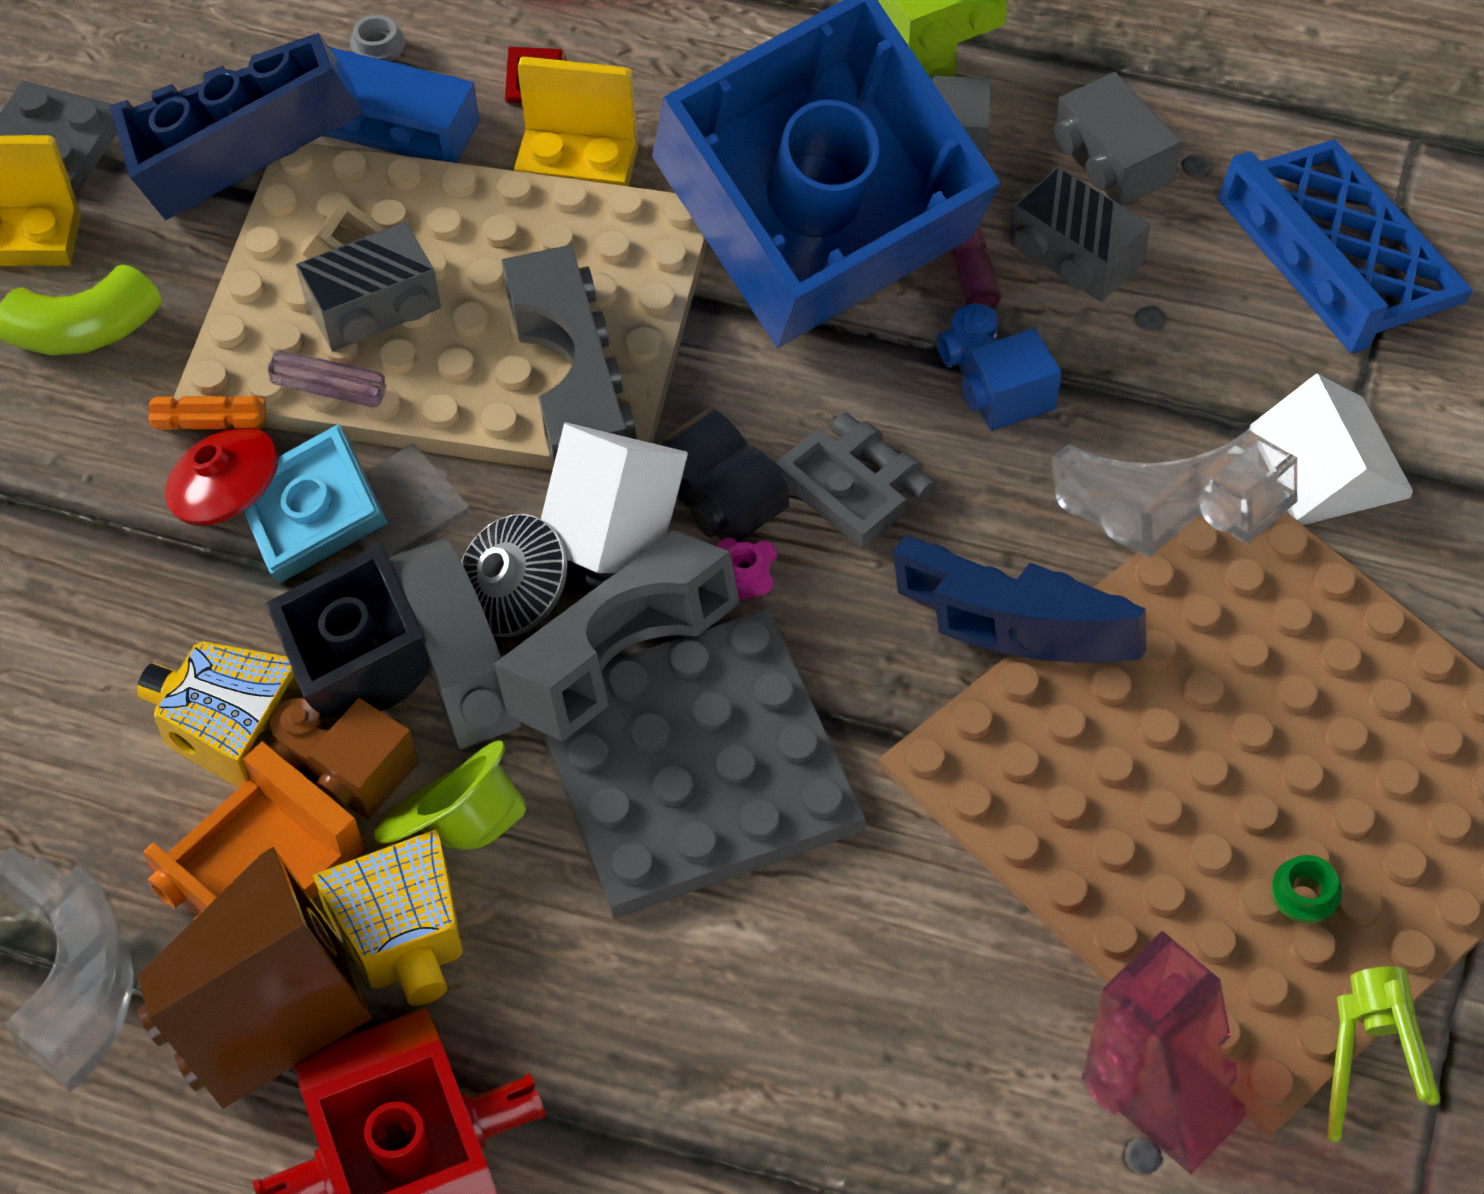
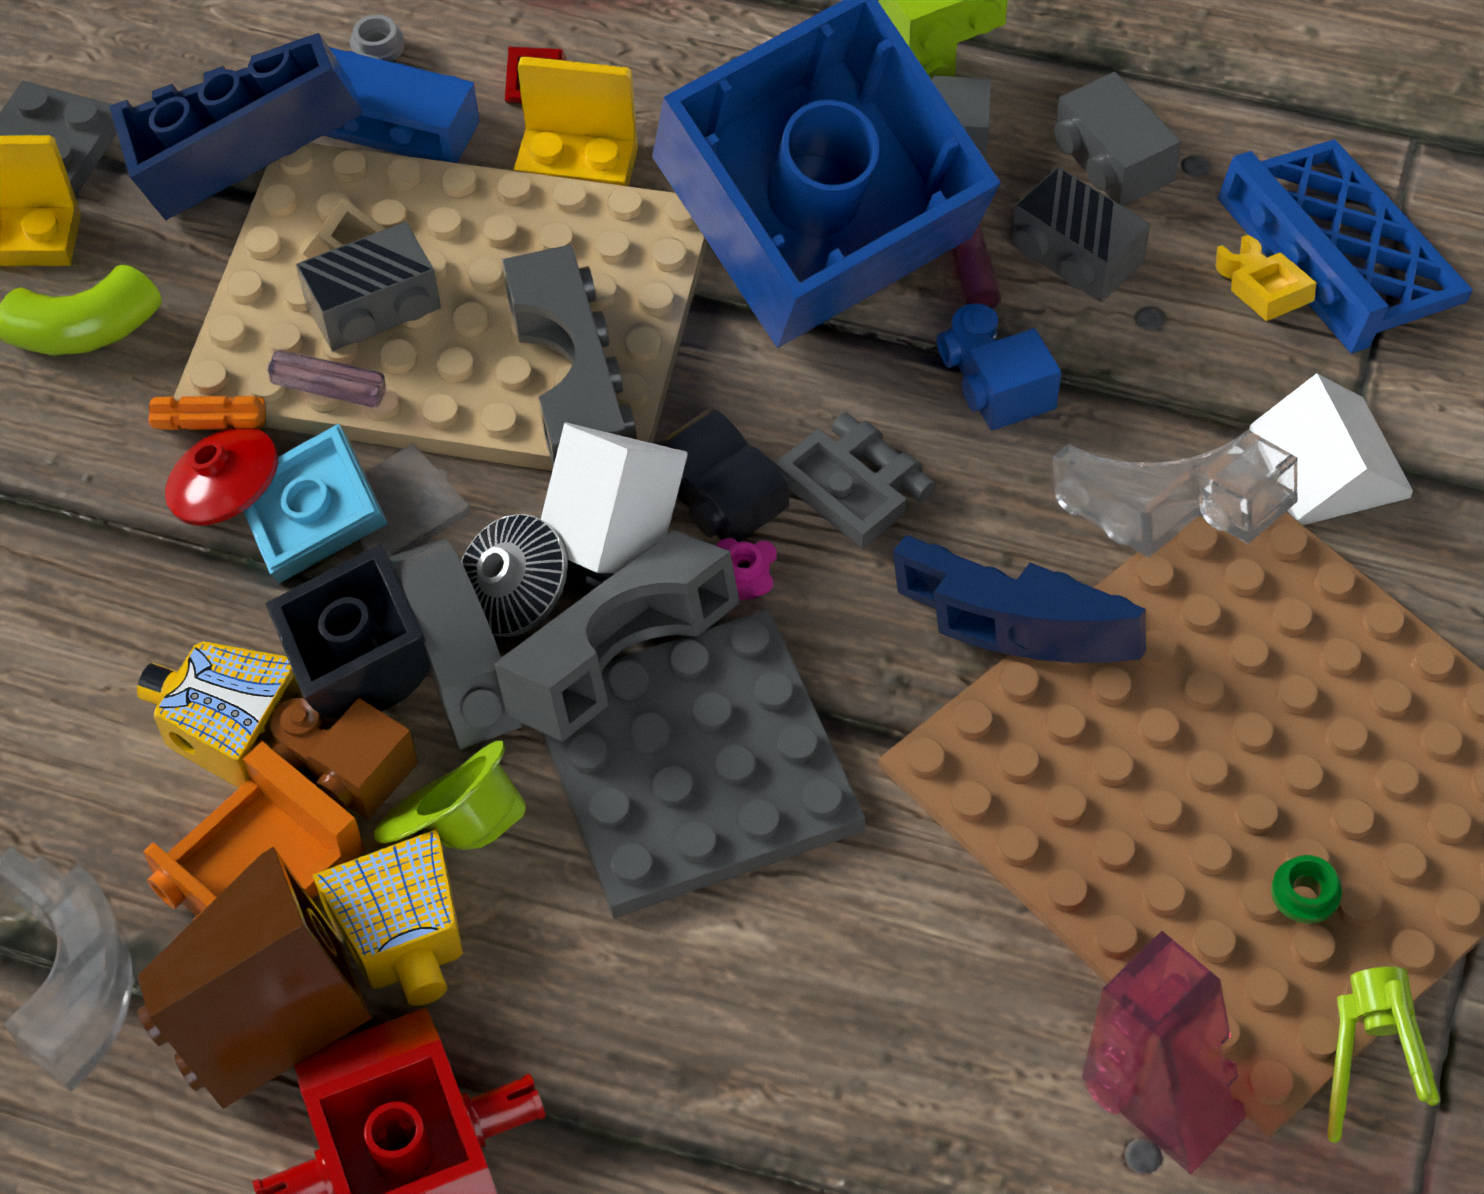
(1265, 284): none -> yellow plate

